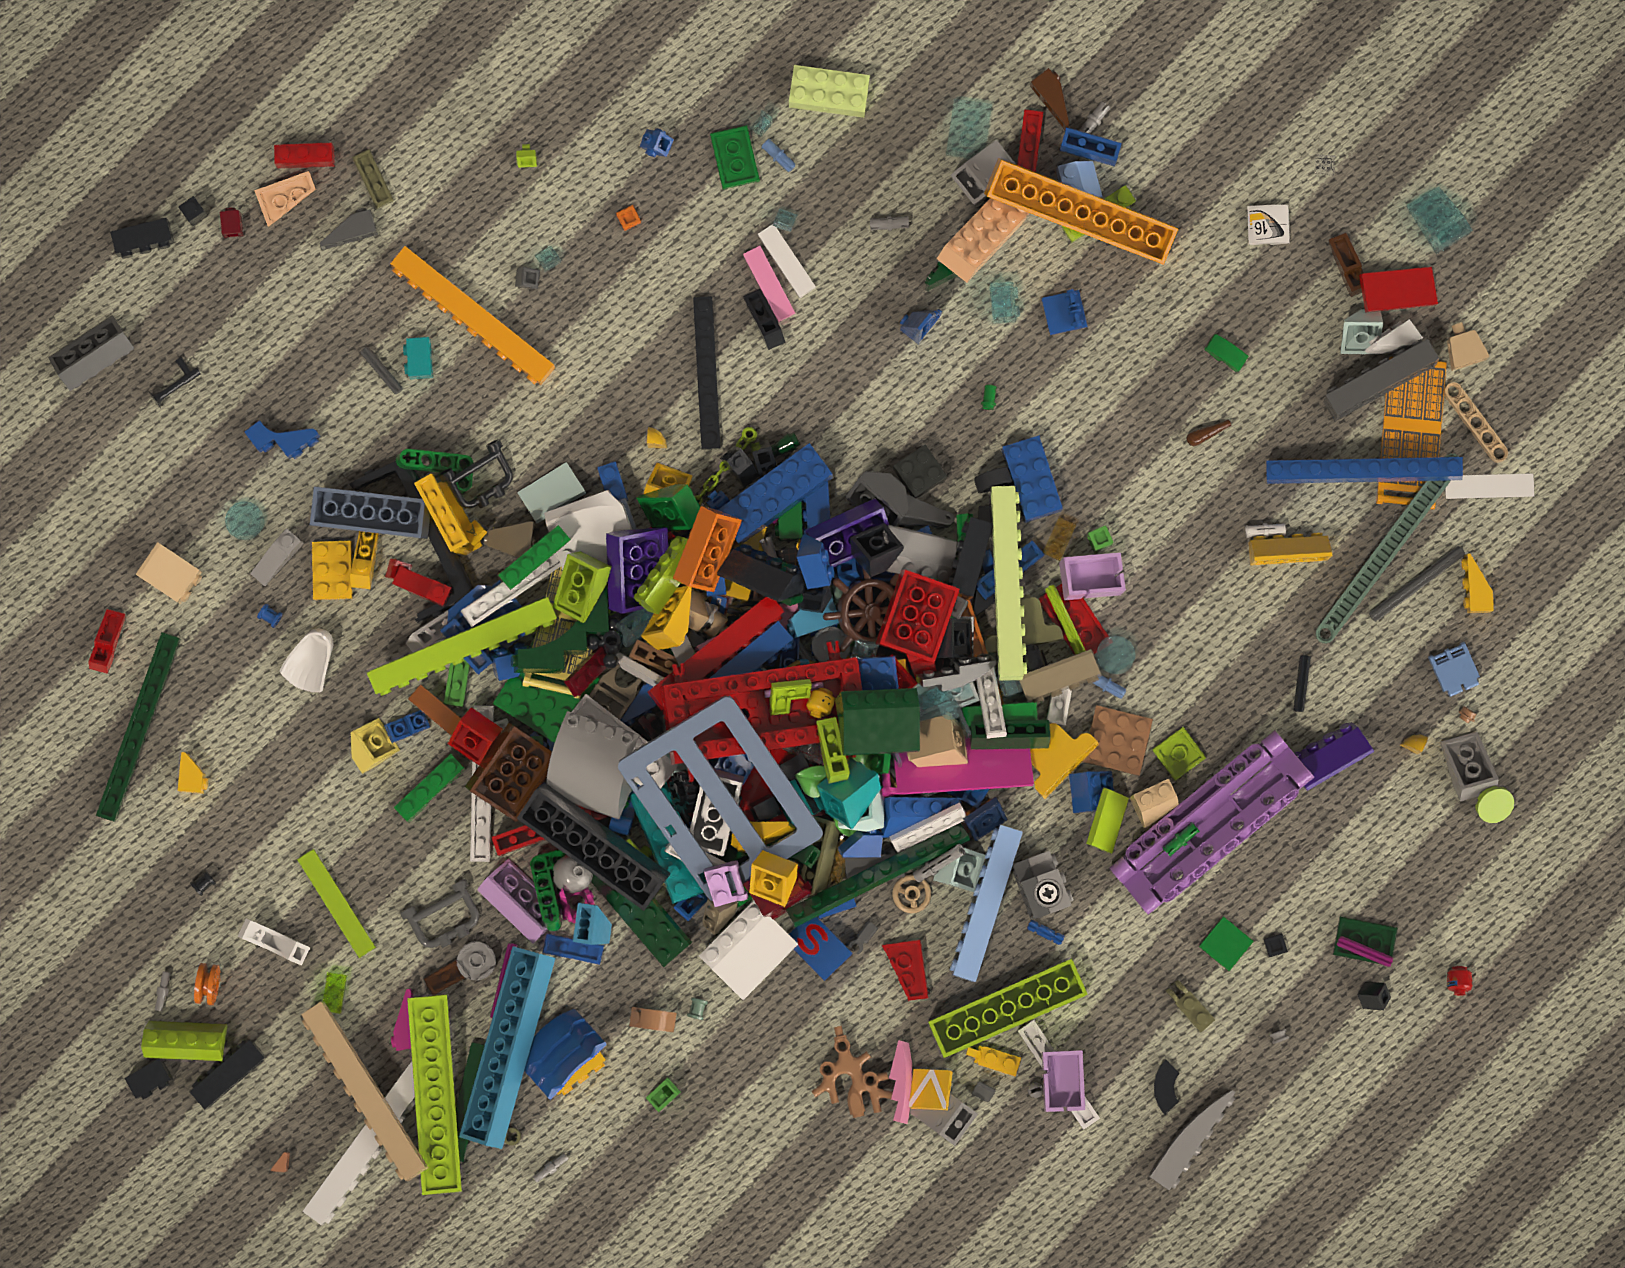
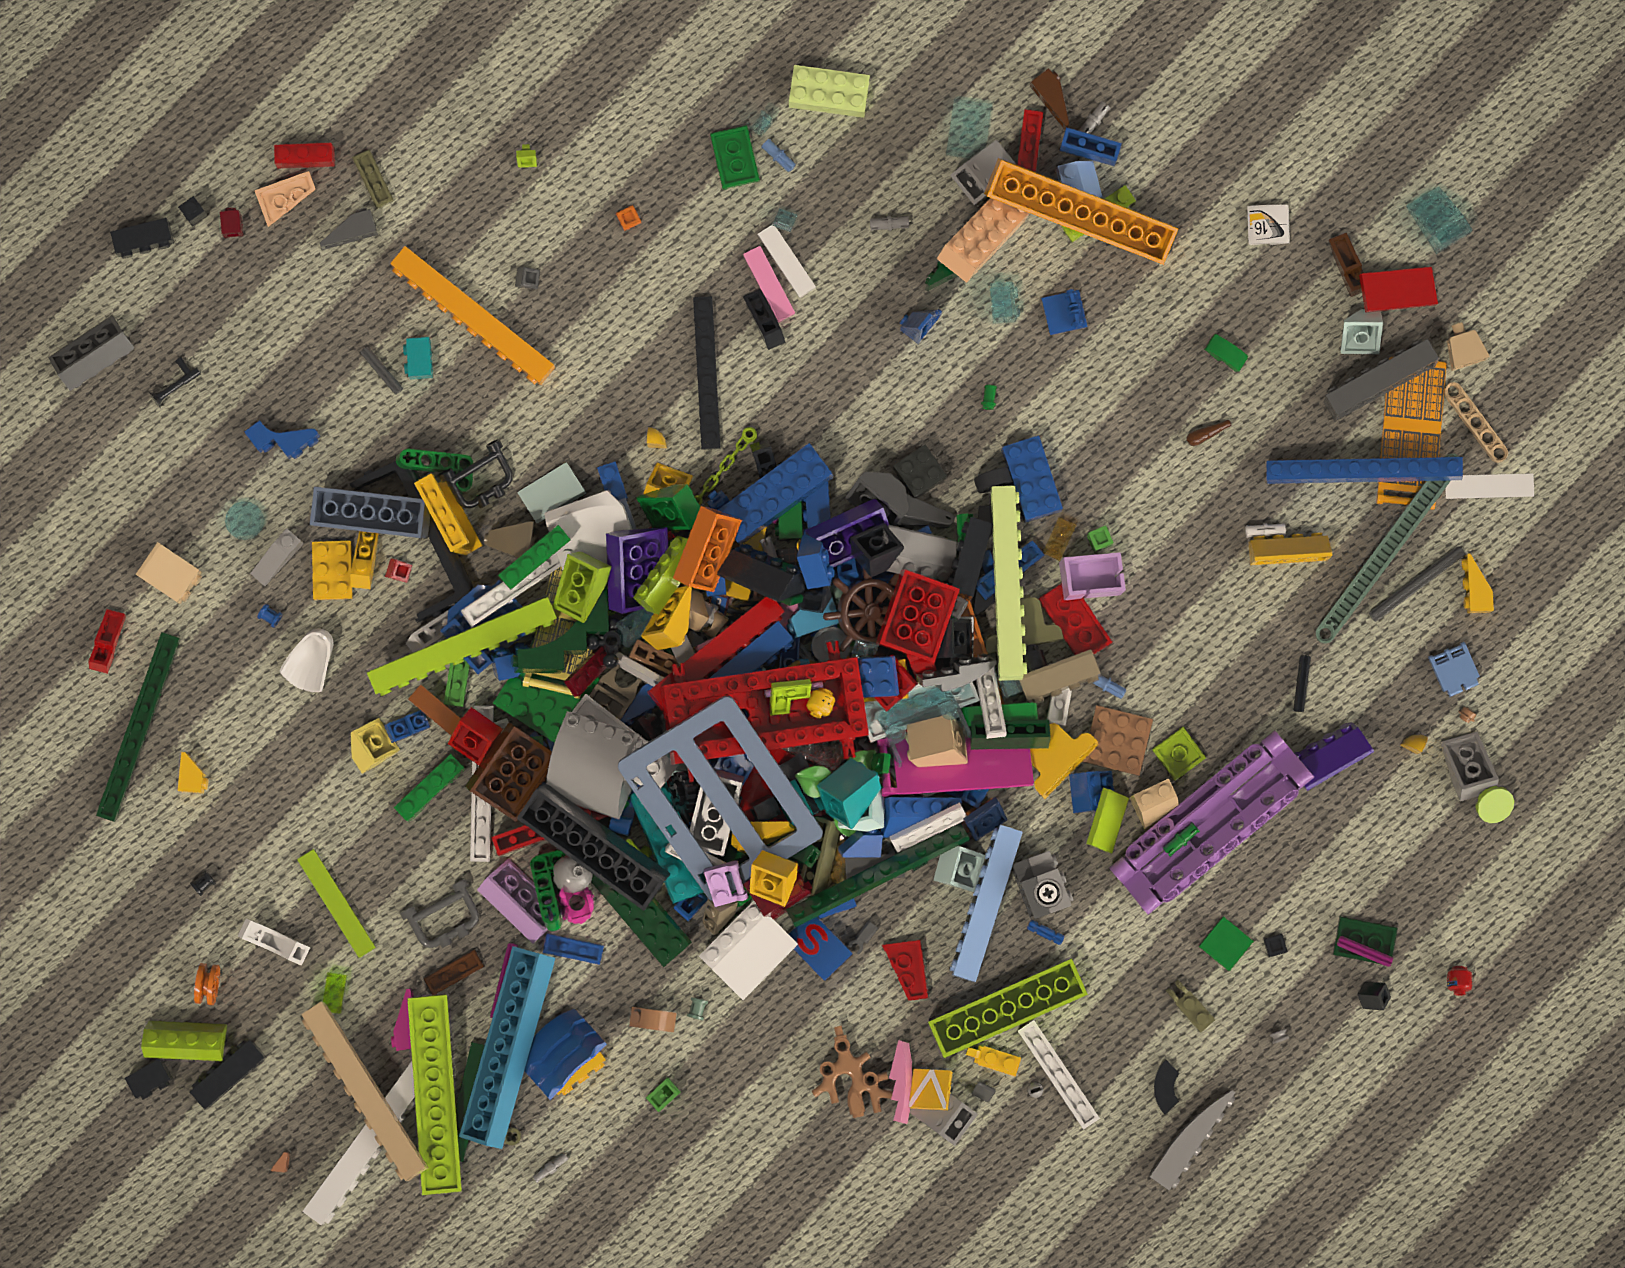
(162, 991): light grey bar -> none
(422, 586): red slope -> none
(475, 532): yellow tile -> none
(476, 961): light grey tile -> none
(548, 258): clear light blue slope -> none
(591, 925): dark azure slope -> none
(656, 142): blue brick -> none
(739, 465): black slope -> none
(786, 444): dark green cone -> none
(830, 742): lime slope -> none
(879, 721): dark green slope -> none
(914, 908): tan piece -> none
(938, 863): light grey pin -> none
(1063, 1081): lavender piece -> none
(1065, 619): lime axle -> none
(1115, 654): clear light blue tile -> none
(1324, 165): clear tile -> none
(1393, 341): white slope -> none

